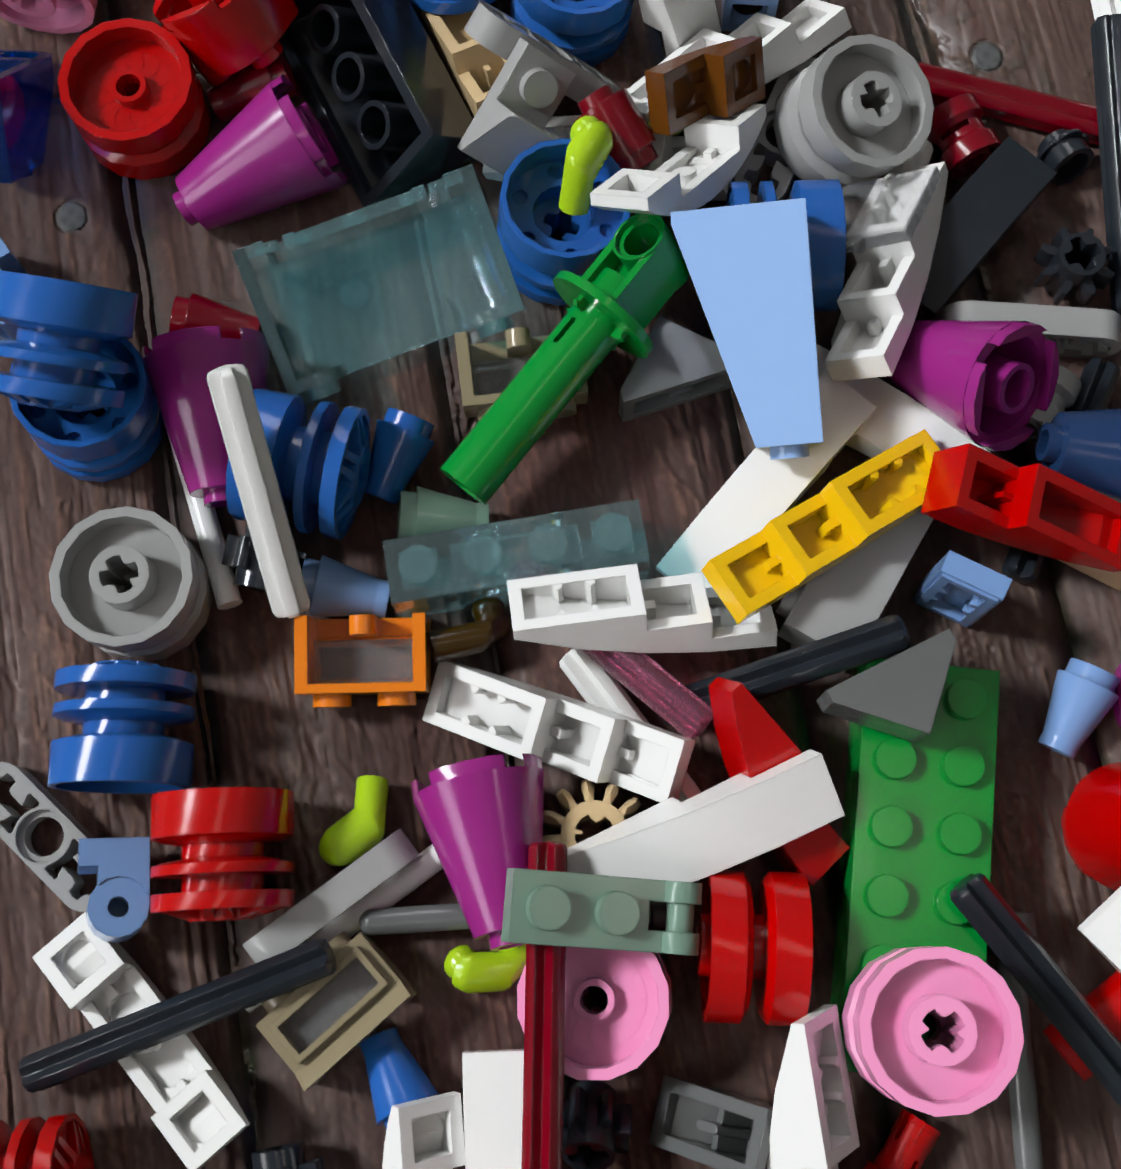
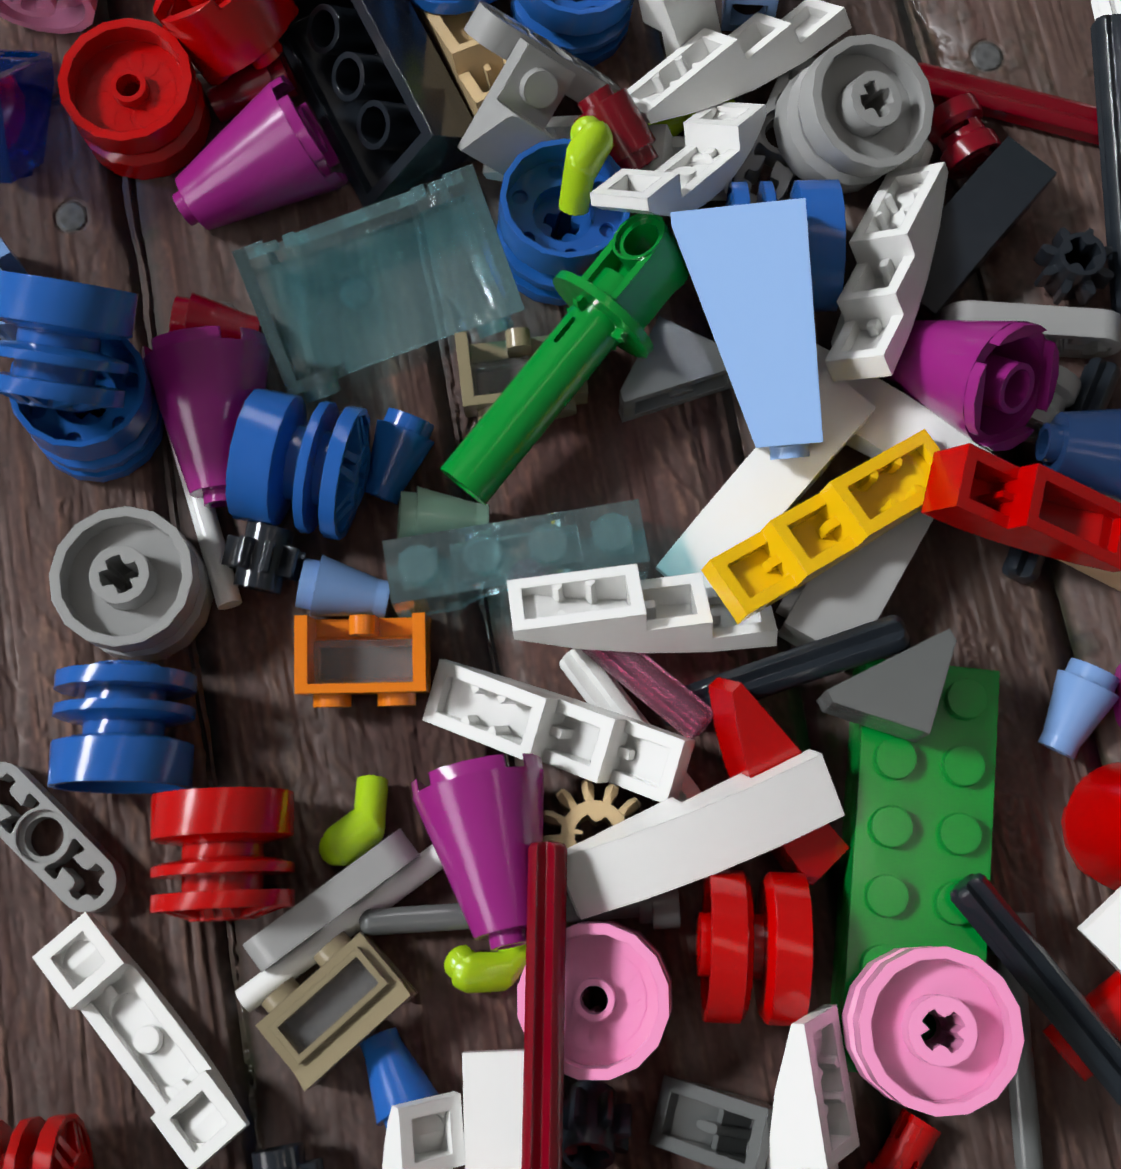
(123, 885): medium blue leg -> none
(177, 1015): black axle -> none
(258, 489): white axle -> none
(472, 637): dark brown arm -> none
(598, 911): sand green plate -> none
(705, 83): reddish brown slope -> none
(887, 208): clear piece -> none
(961, 589): medium blue plate -> none
(1066, 154): black plate -> none

